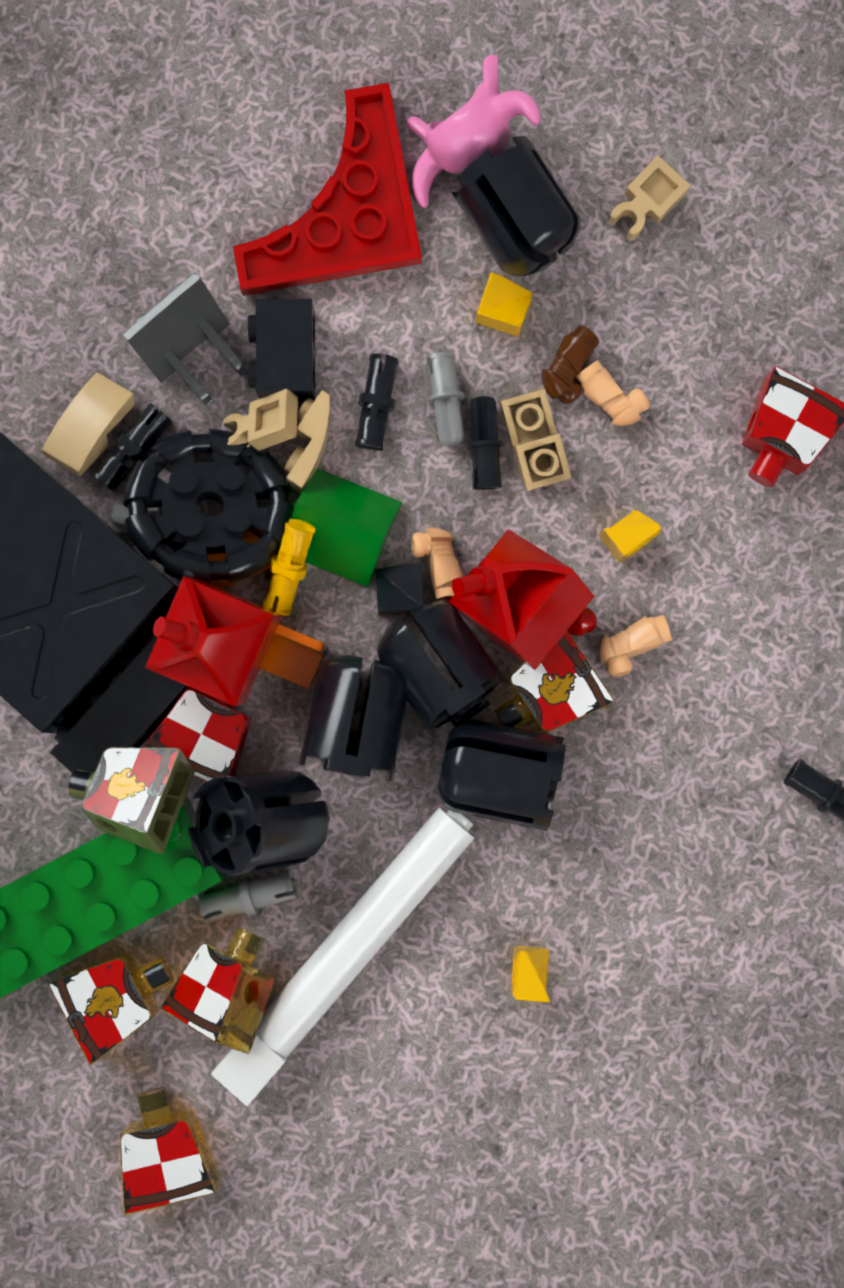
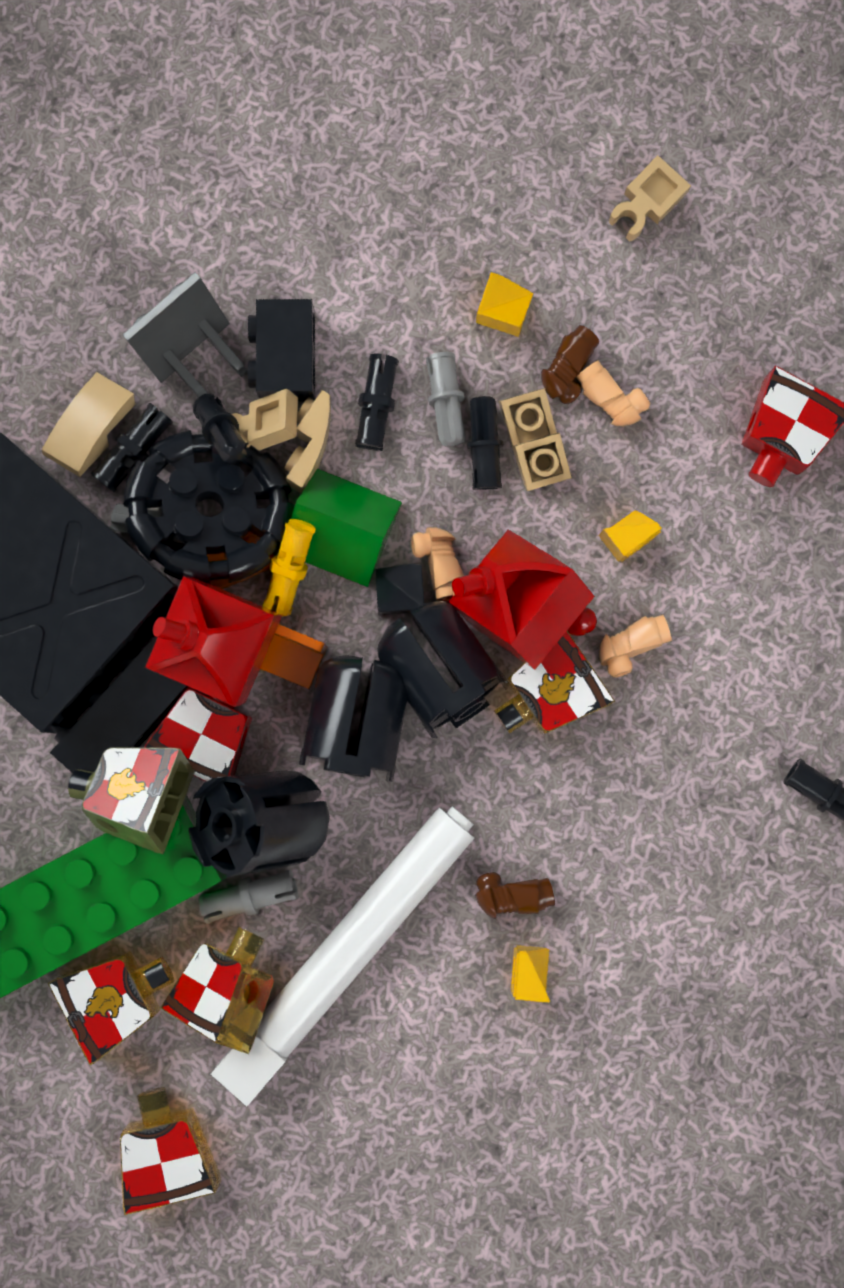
(219, 428): none -> black axle
(356, 221): red plate -> none
(469, 131): bright pink piece -> none
(501, 773): black cylinder -> none
(516, 897): none -> reddish brown arm
(518, 208): black cylinder -> none

